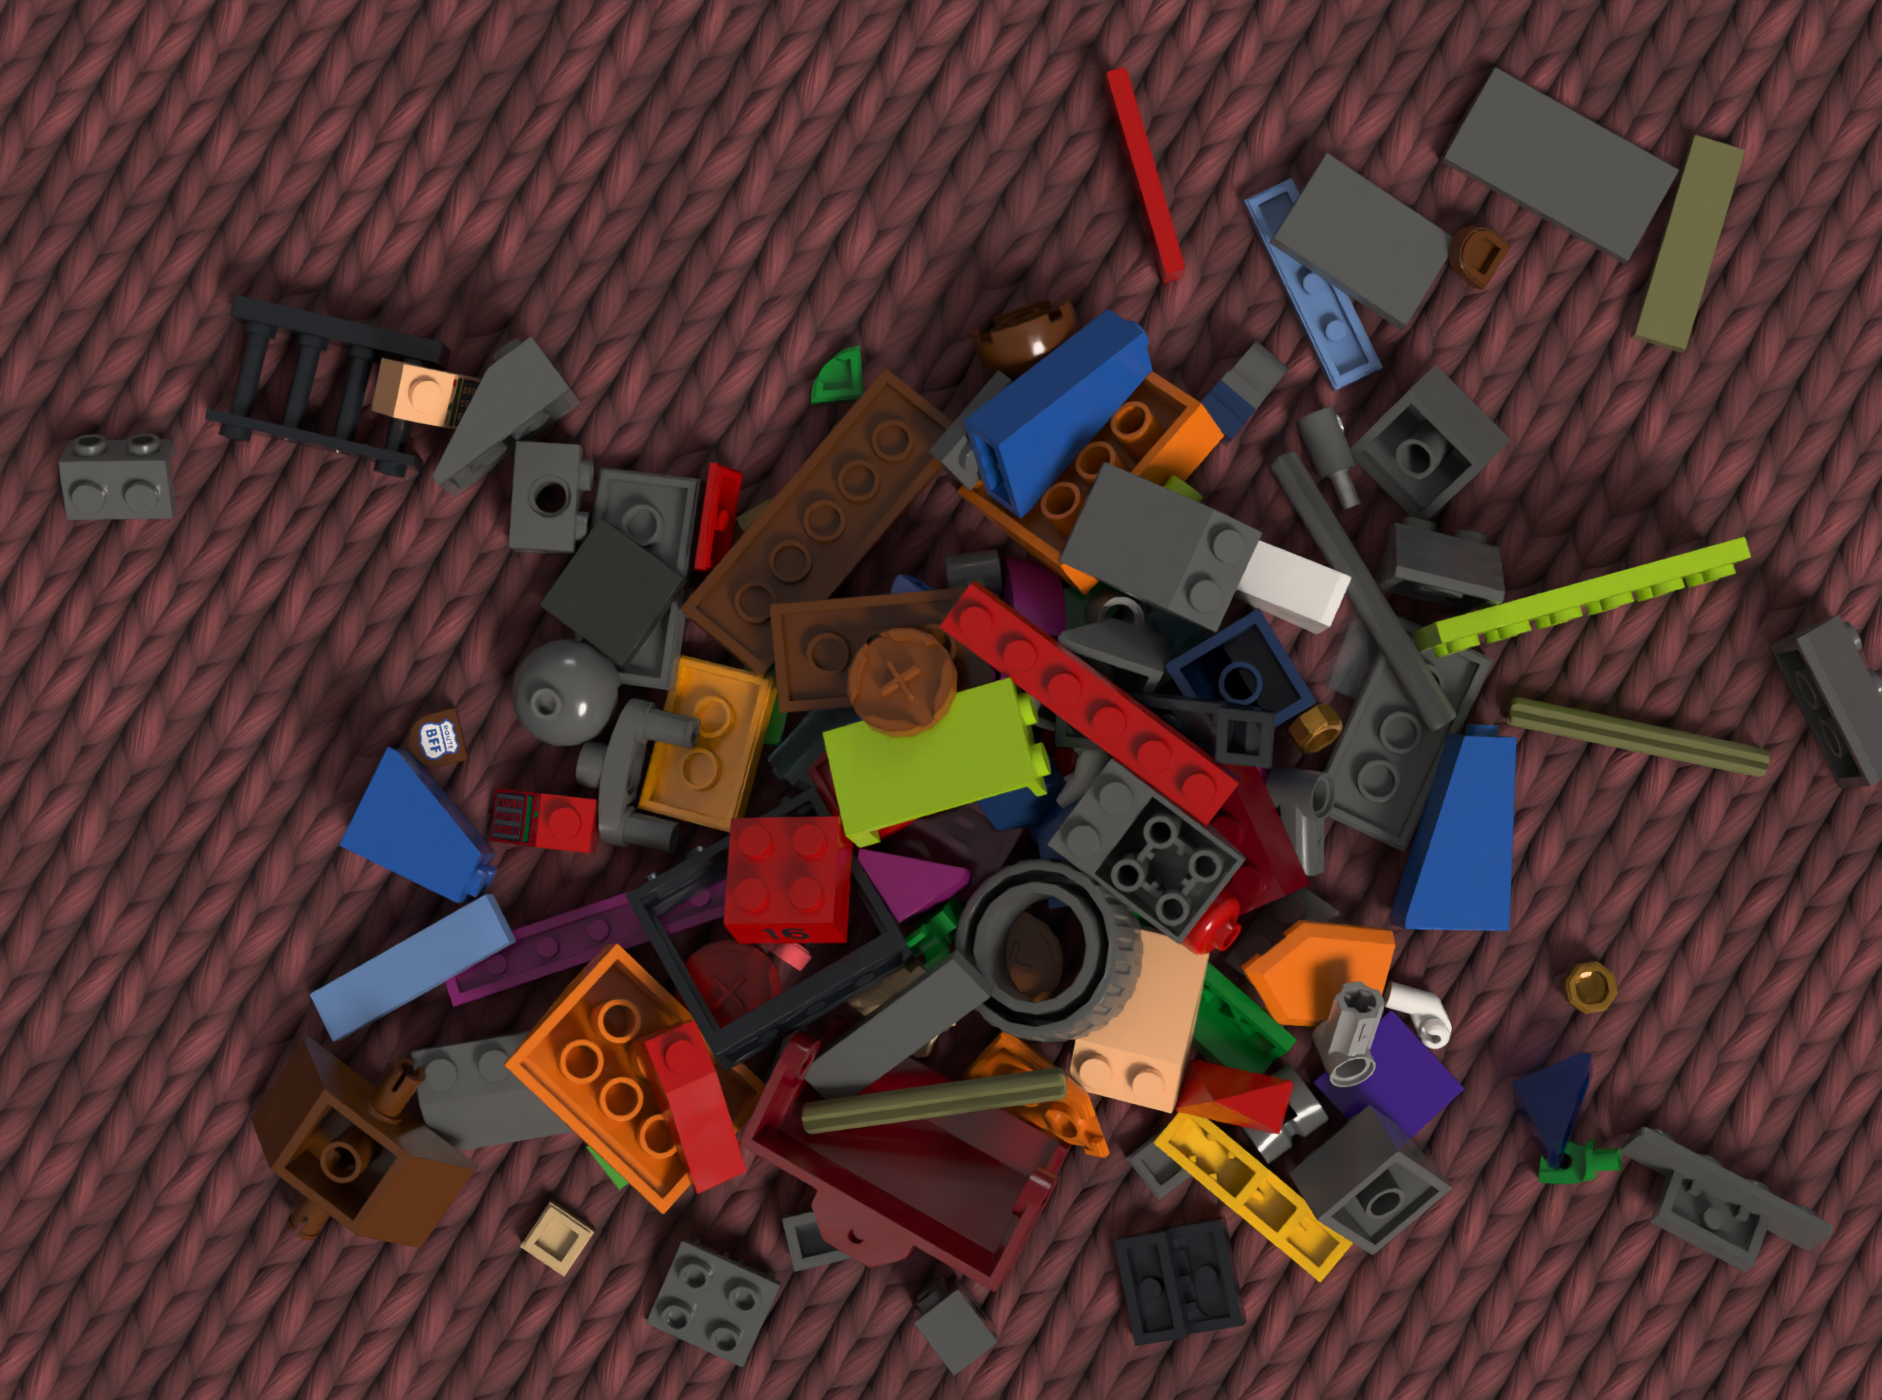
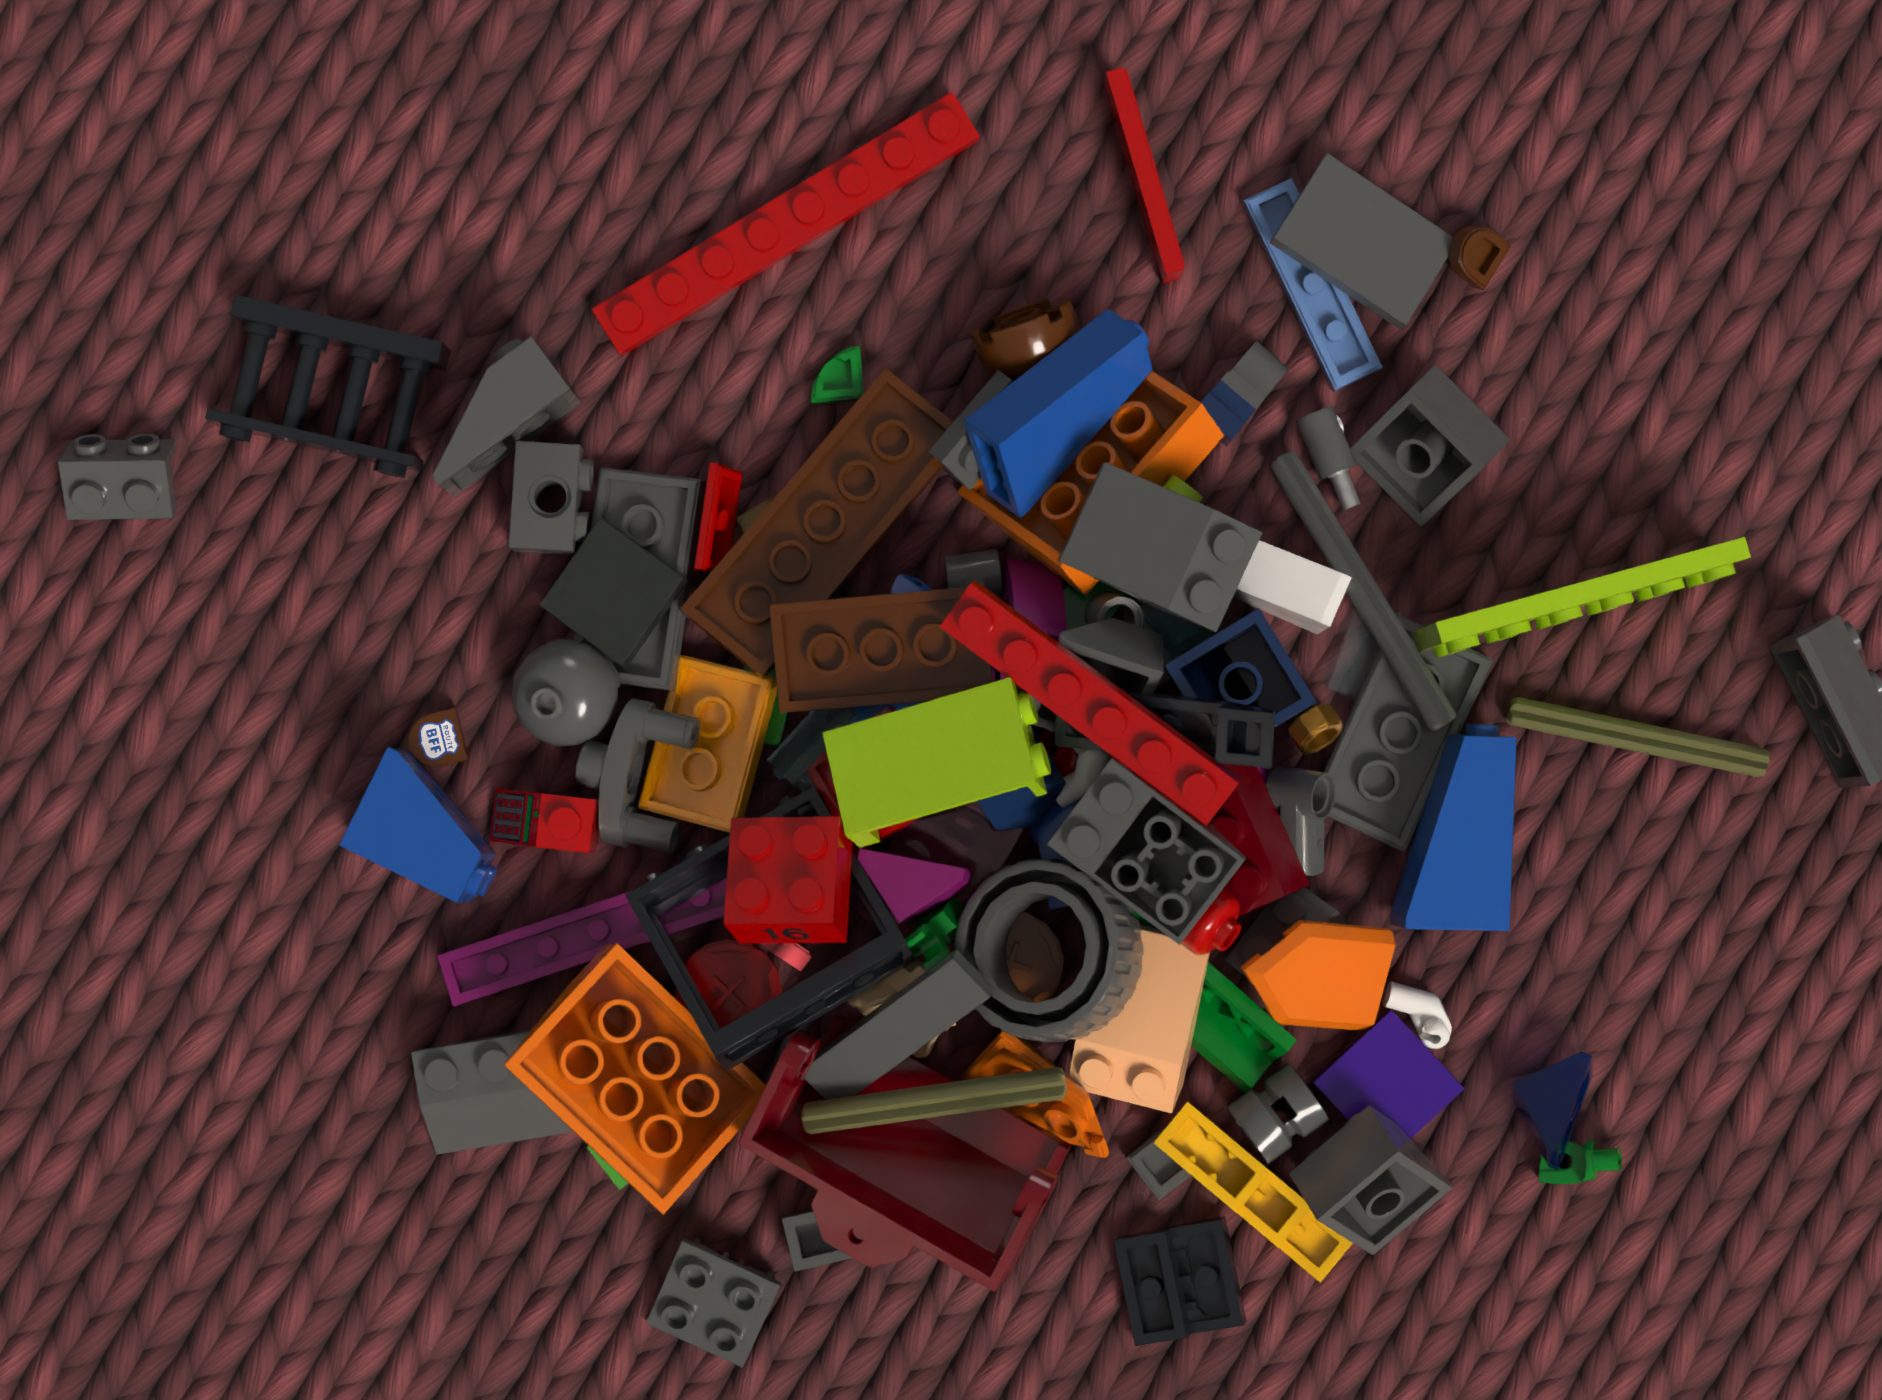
(357, 1150): reddish brown slope -> none
(413, 967): medium blue tile -> none
(422, 394): light nougat slope -> none
(558, 1238): tan tile -> none
(691, 1103): red slope -> none
(786, 224): none -> red plate
(902, 682): dark orange tile -> none
(954, 1323): dark grey brick -> none
(1234, 1096): red slope -> none
(1348, 1034): light grey piece -> none
(1441, 567): dark grey slope -> none
(1560, 165): dark grey tile -> none
(1589, 987): pearl gold tile -> none
(1688, 243): olive tile -> none
(1718, 1207): dark grey bracket -> none

